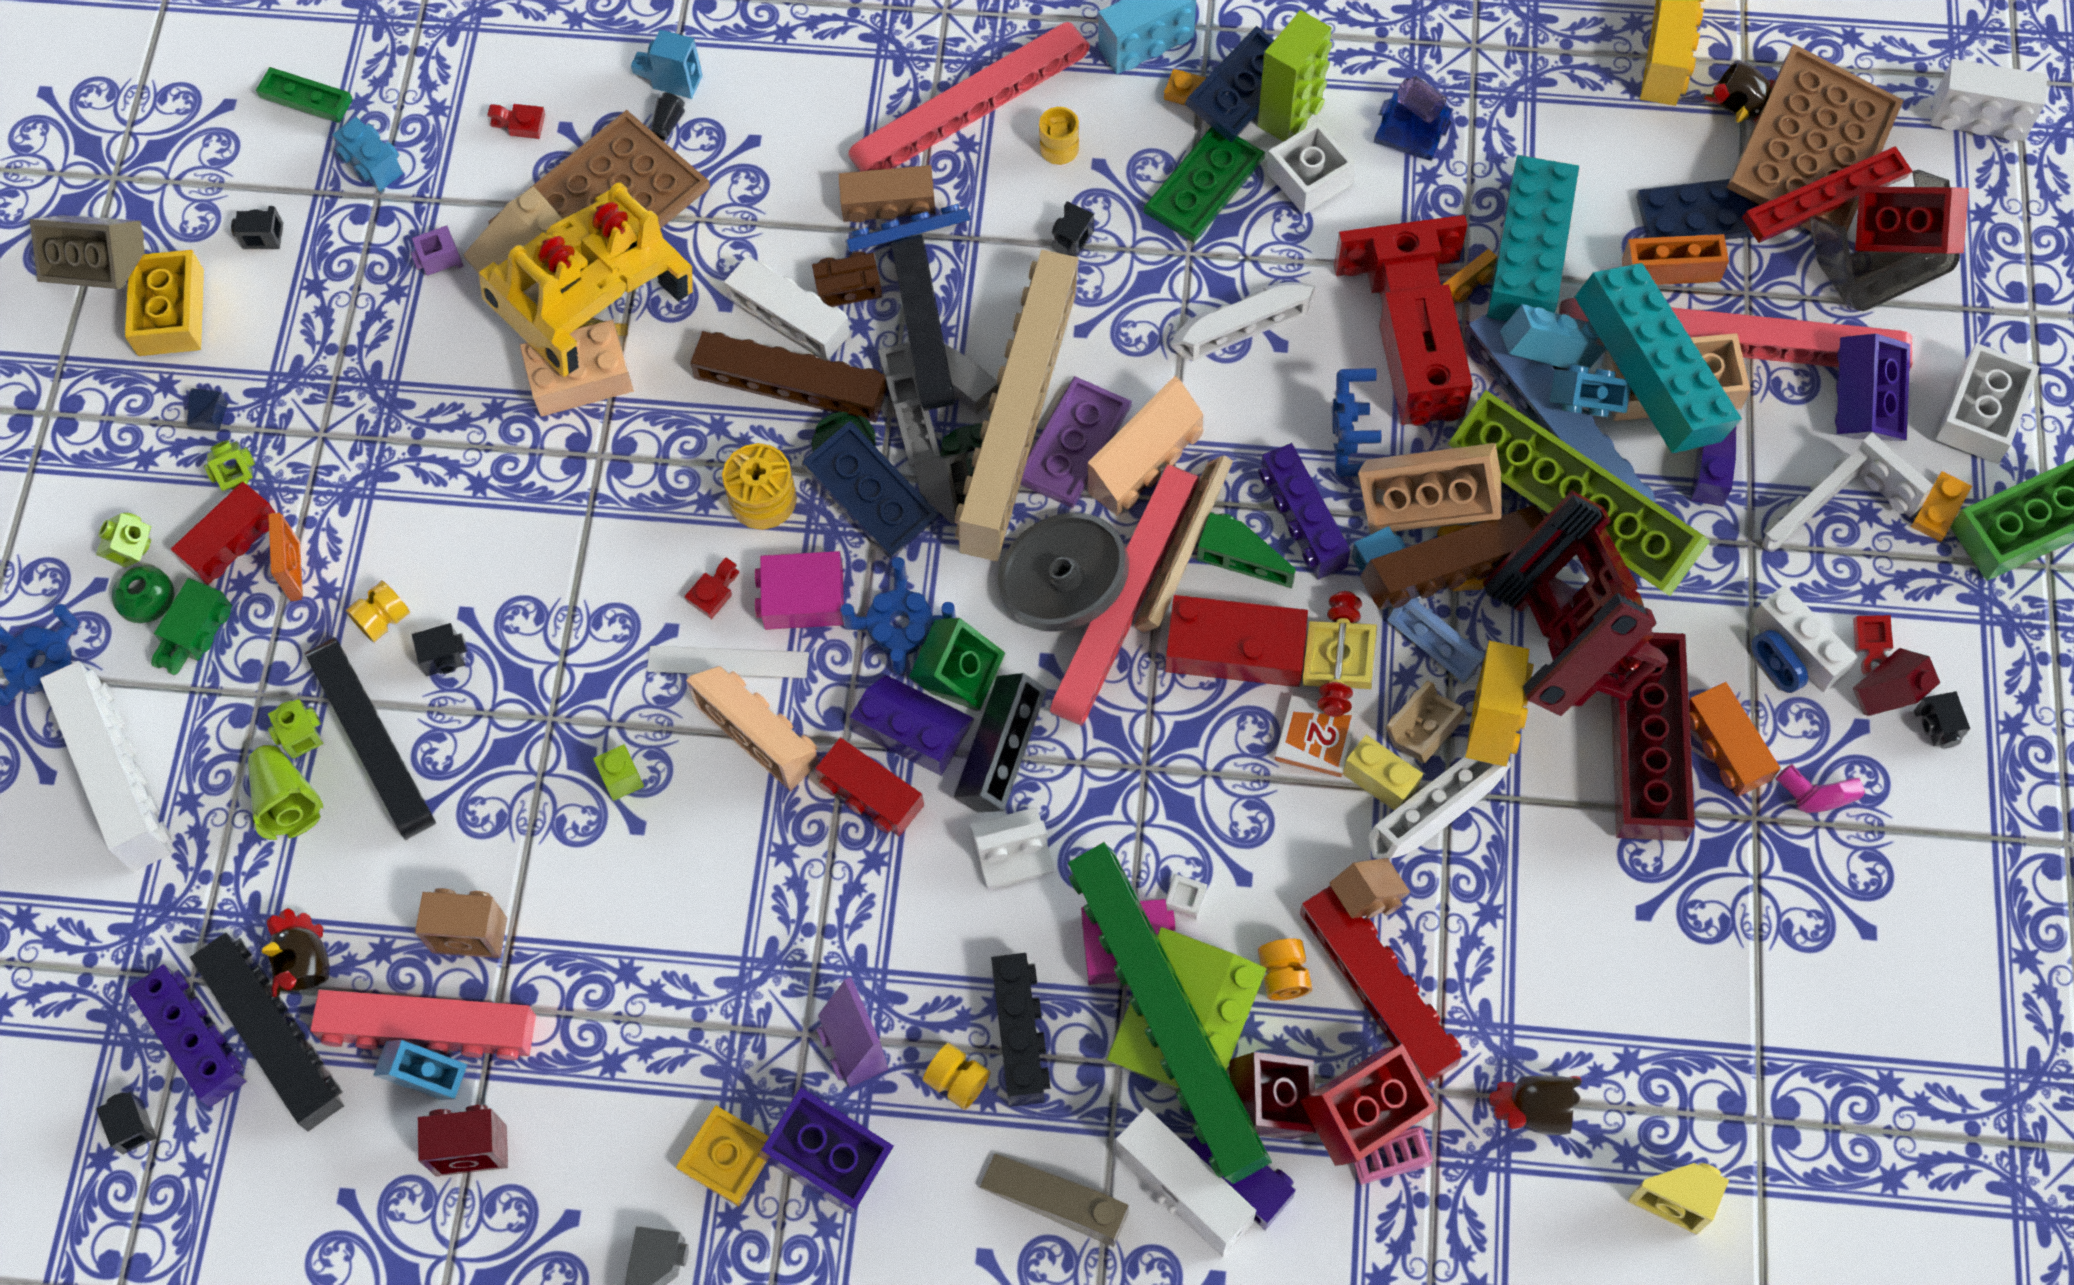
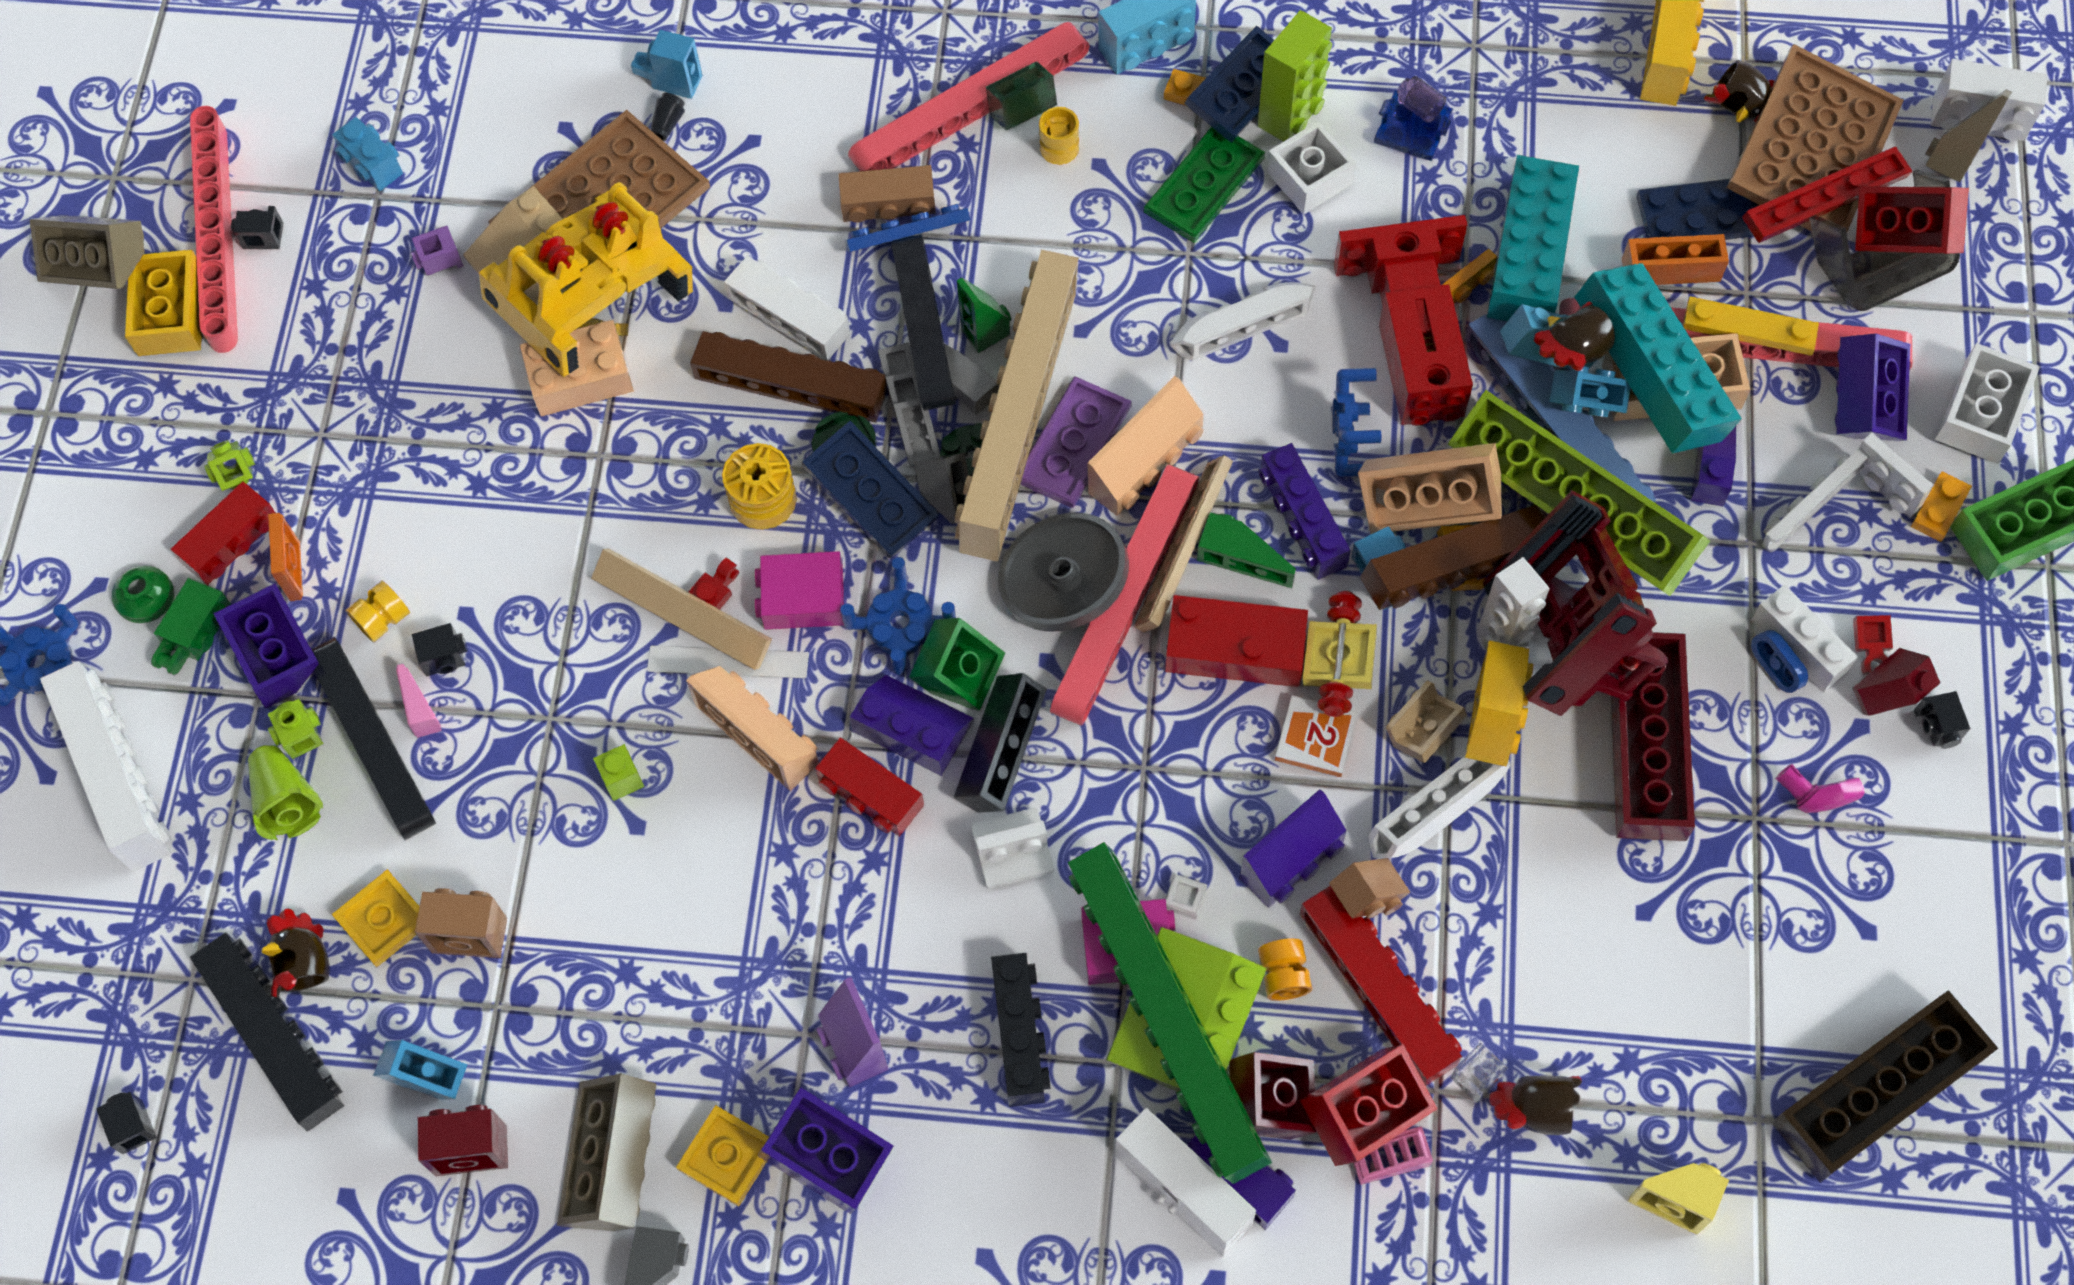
(124, 539): lime brick -> none
(187, 1035): dark purple brick -> none
(206, 409): dark blue slope -> none
(213, 230): none -> coral beam
(268, 644): none -> dark purple slope
(304, 94): green plate -> none
(380, 918): none -> yellow plate
(418, 712): none -> bright pink slope
(425, 1022): coral brick -> none
(521, 121): red plate -> none
(607, 1153): none -> dark tan slope
(681, 608): none -> tan tile
(847, 279): reddish brown brick -> none
(957, 1076): yellow wheel -> none
(981, 316): none -> green slope
(1021, 95): none -> clear green brick
(1057, 1199): dark tan slope -> none
(1072, 230): black brick -> none
(1293, 850): none -> dark purple slope
(1382, 773): light yellow brick -> none
(1437, 639): light blue plate -> none
(1478, 1072): none -> clear brick
(1513, 606): none -> white brick
(1577, 337): none -> dark brown piece
(1731, 740): orange brick -> none
(1751, 325): none -> yellow plate
(1884, 1086): none -> dark brown brick
(1961, 143): none -> dark tan slope

